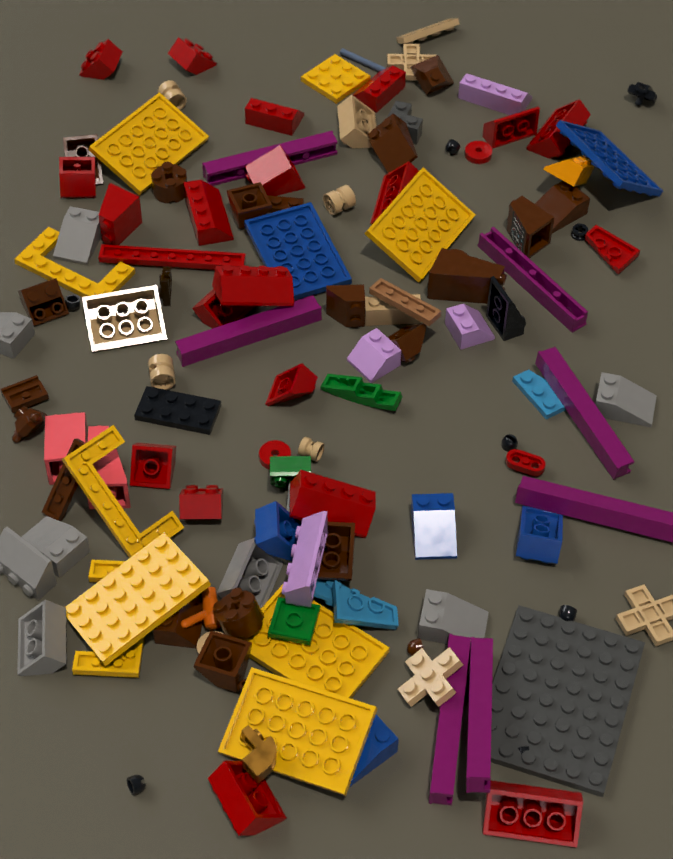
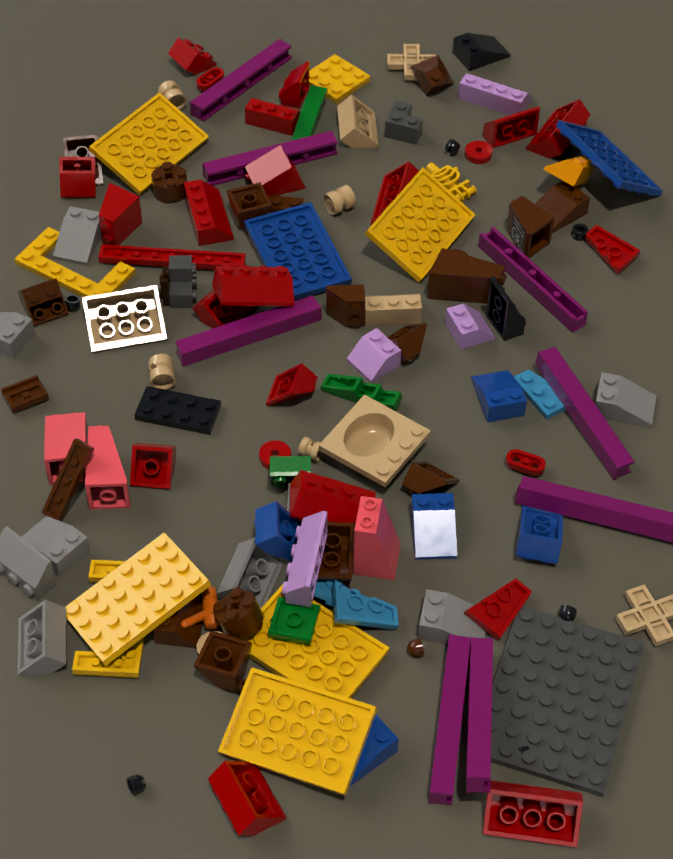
(27, 422): reddish brown rock -> none
(80, 466): yellow plate -> none
(101, 61): red slope -> none
(182, 281): none -> dark grey brick
(201, 502): red slope -> none
(209, 78): none -> red plate
(240, 80): none -> magenta tile
(263, 757): pearl gold brick -> none
(296, 86): none -> red slope
(310, 112): none -> green slope
(361, 60): sand blue piece -> none
(374, 440): none -> tan piece
(375, 541): none -> coral slope
(382, 88): red slope -> none
(392, 143): reddish brown slope -> none
(405, 302): medium nougat plate -> none
(425, 477): none -> reddish brown slope
(430, 677): tan plate -> none
(434, 29): tan plate -> none
(450, 179): none -> yellow torso
(478, 50): none -> black slope
(499, 395): none -> blue slope
(499, 608): none -> red wing
(509, 442): black hinge -> none
(642, 92): black piece -> none

